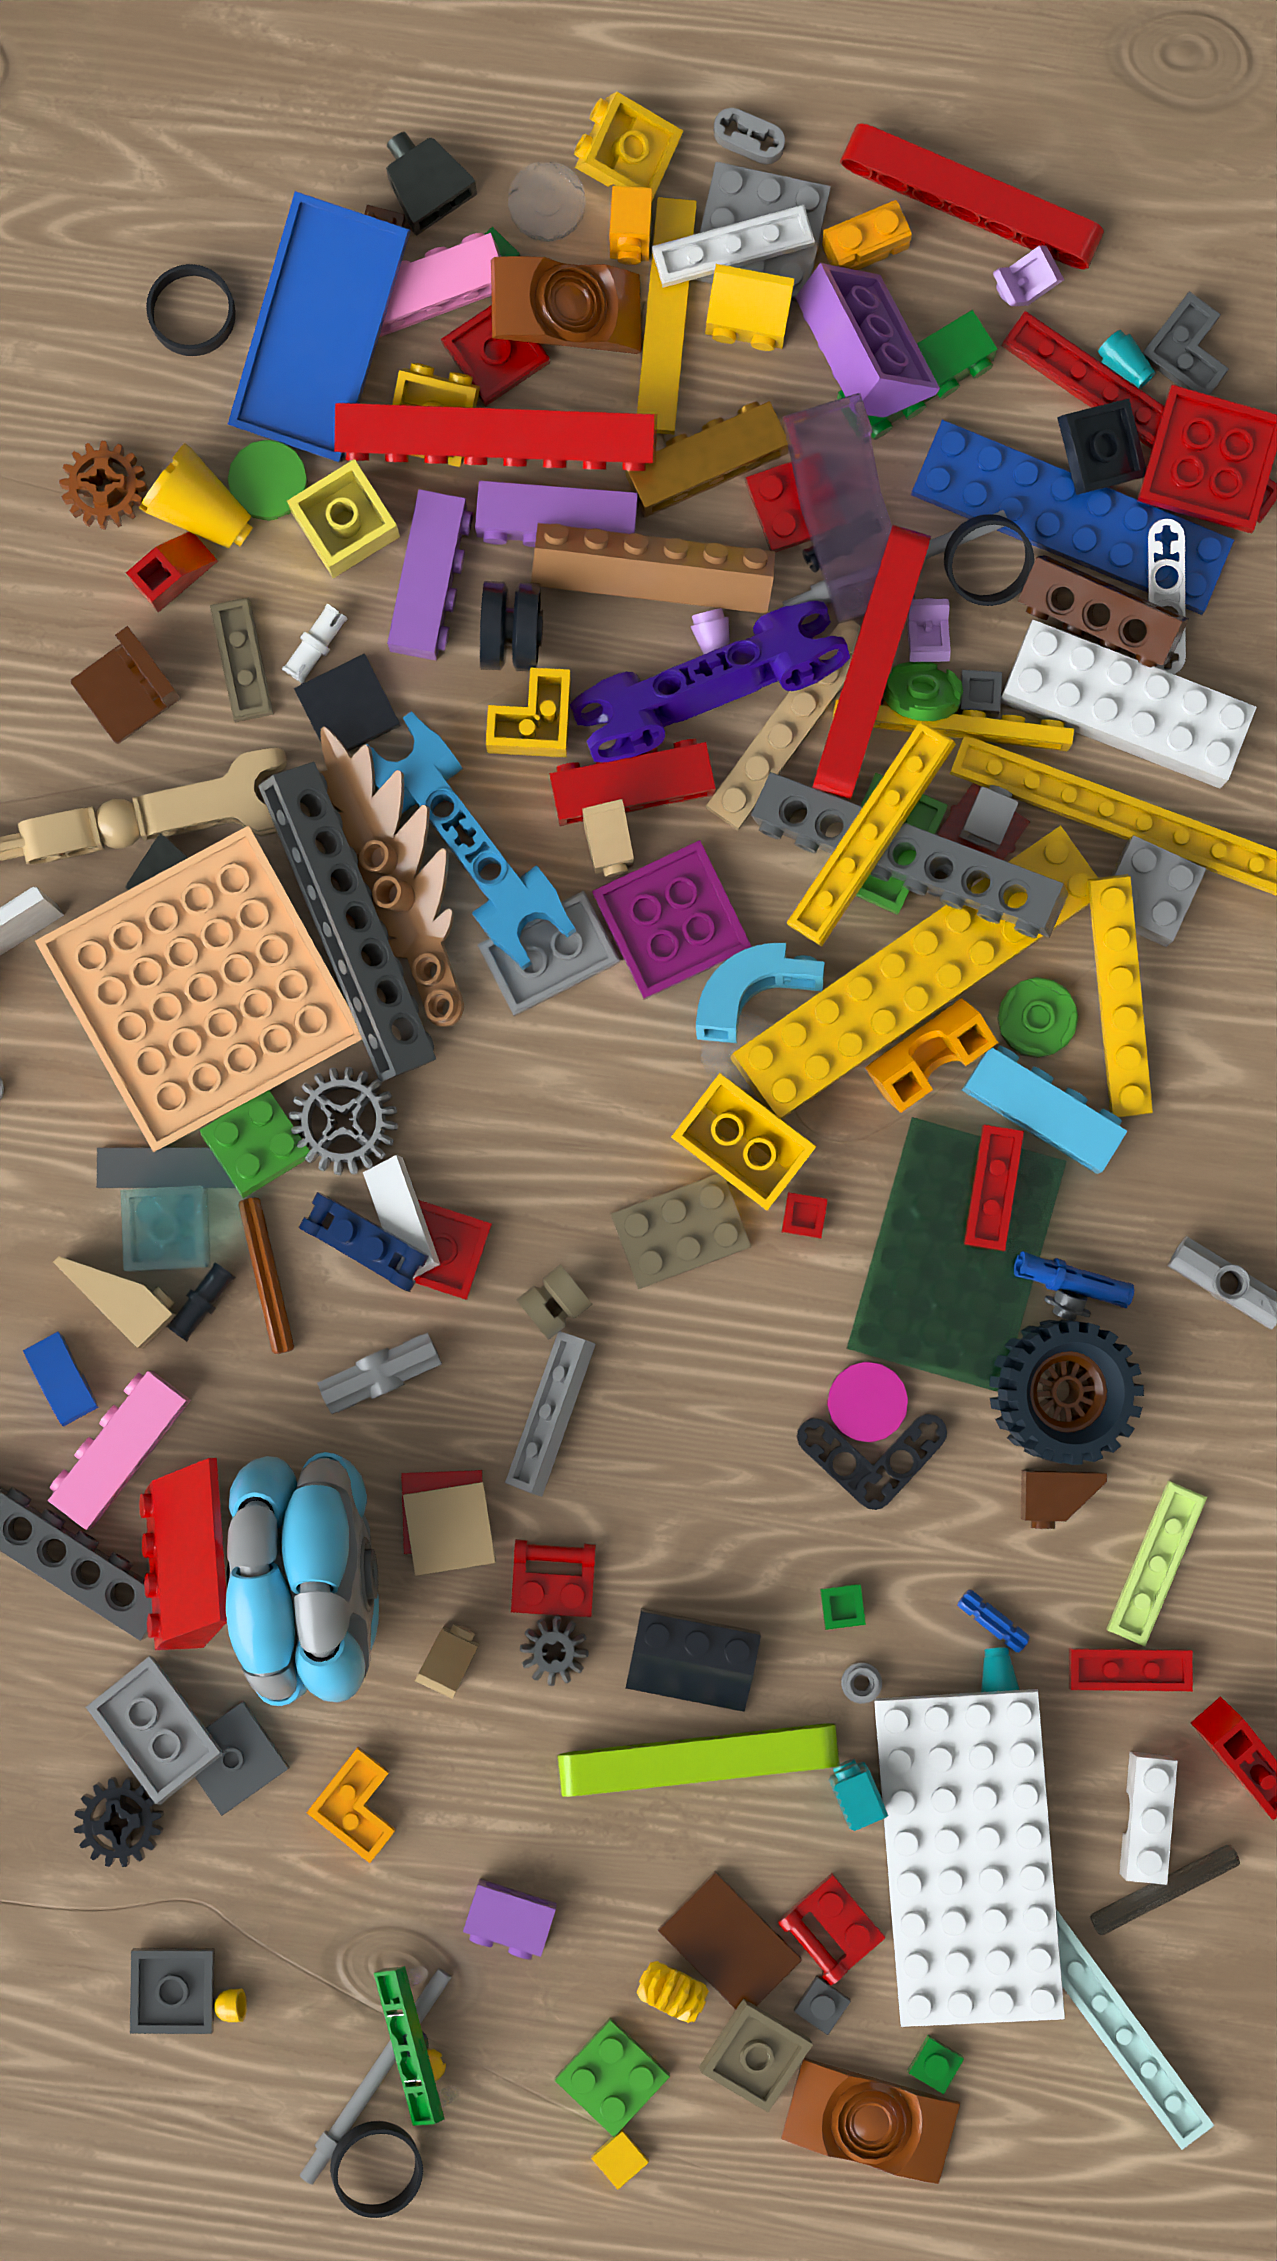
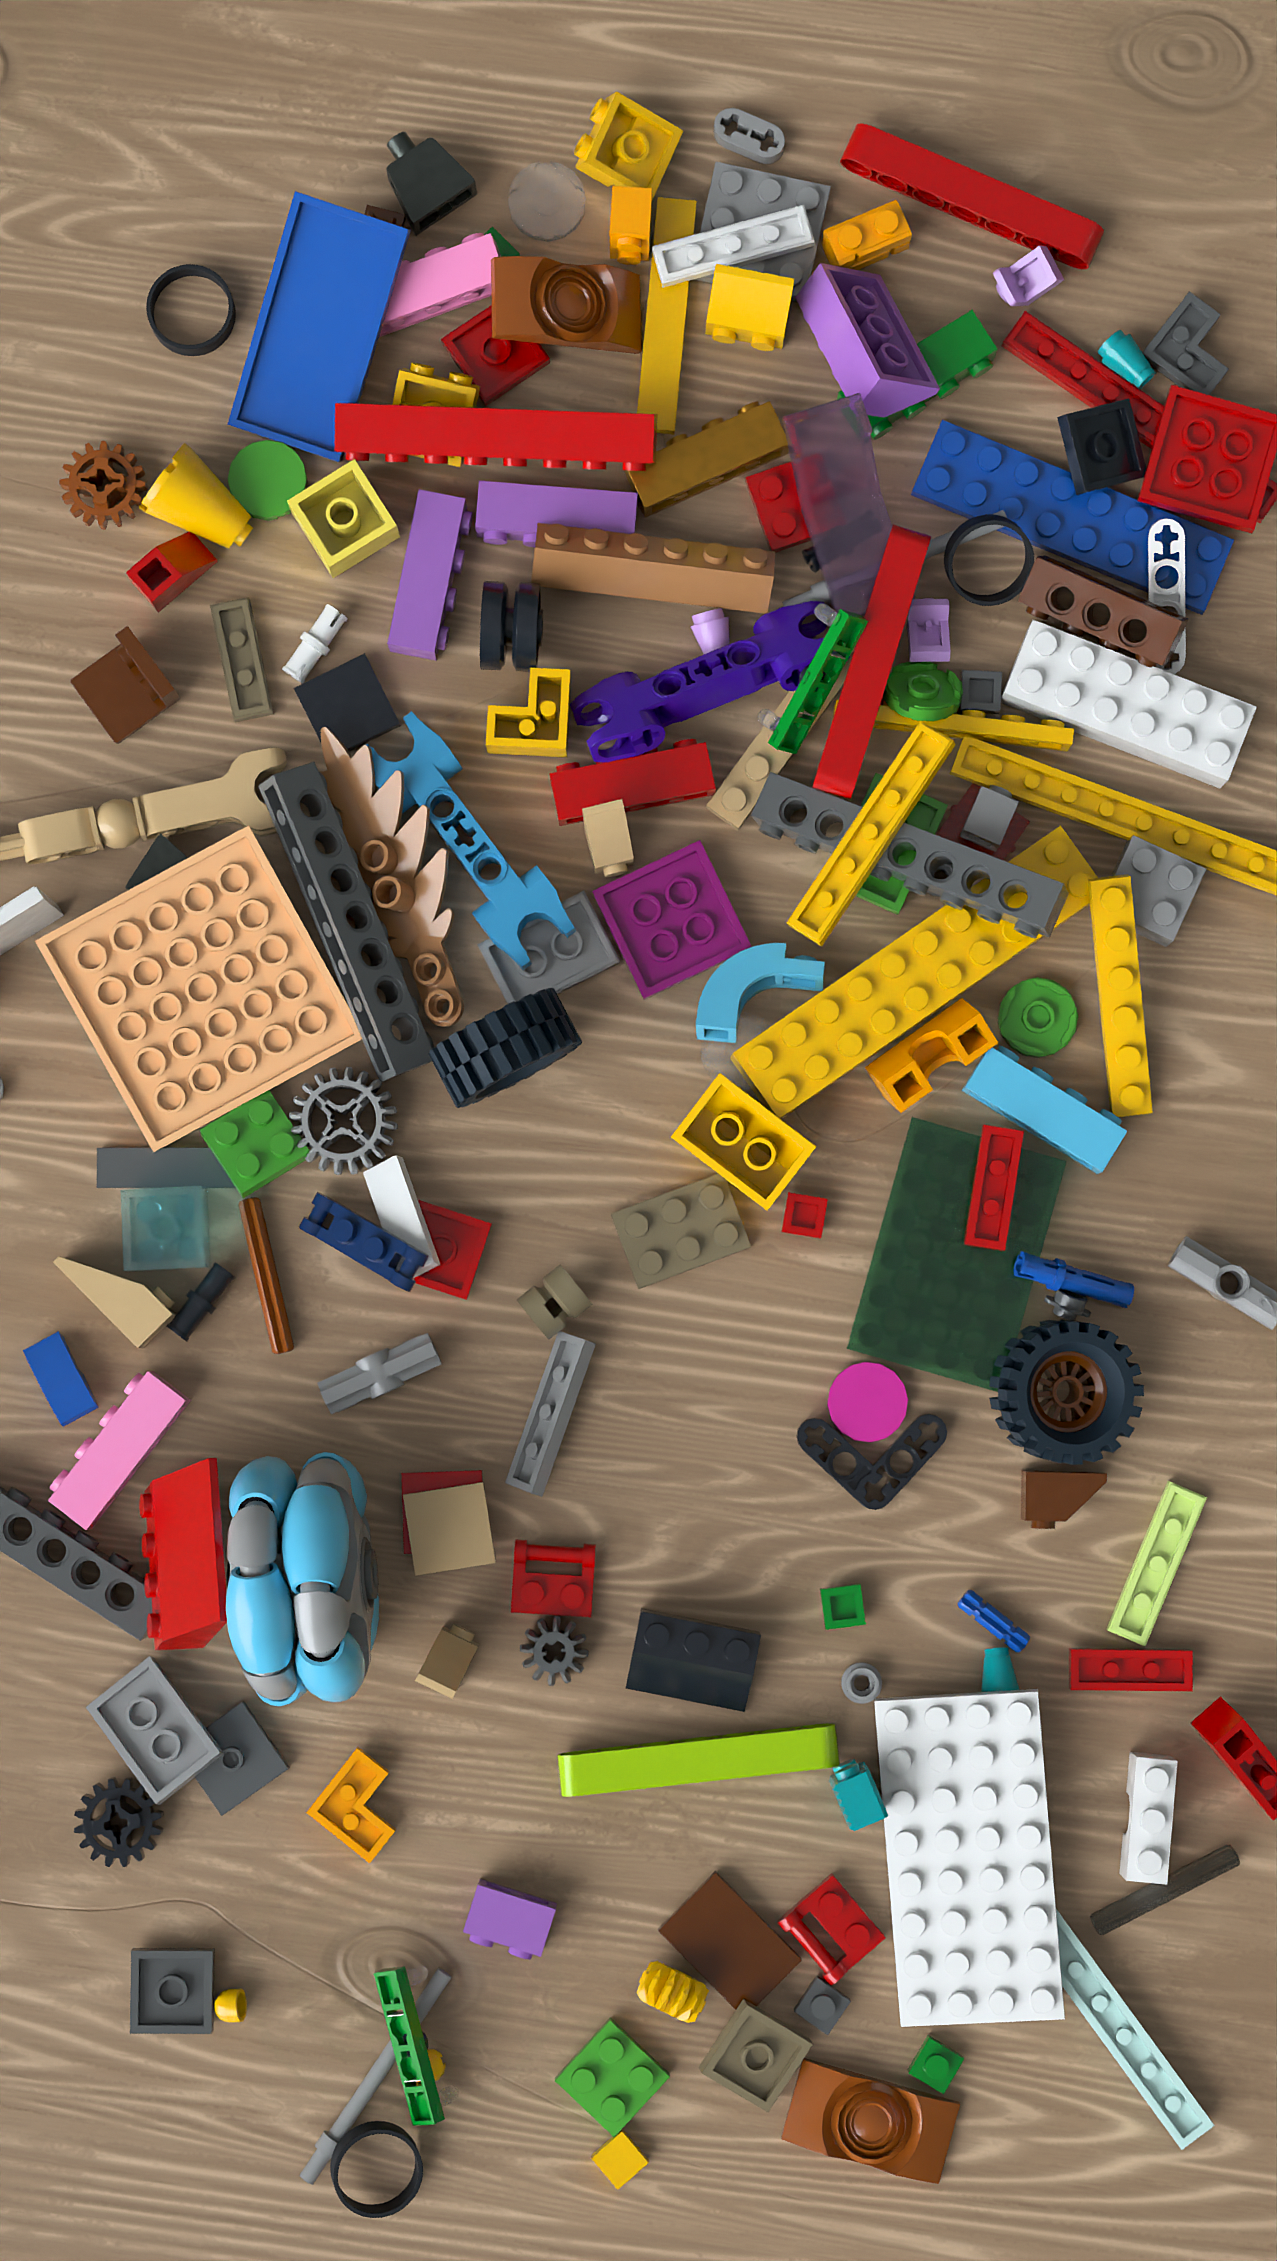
(505, 1047): none -> black wheel
(815, 679): none -> green piece

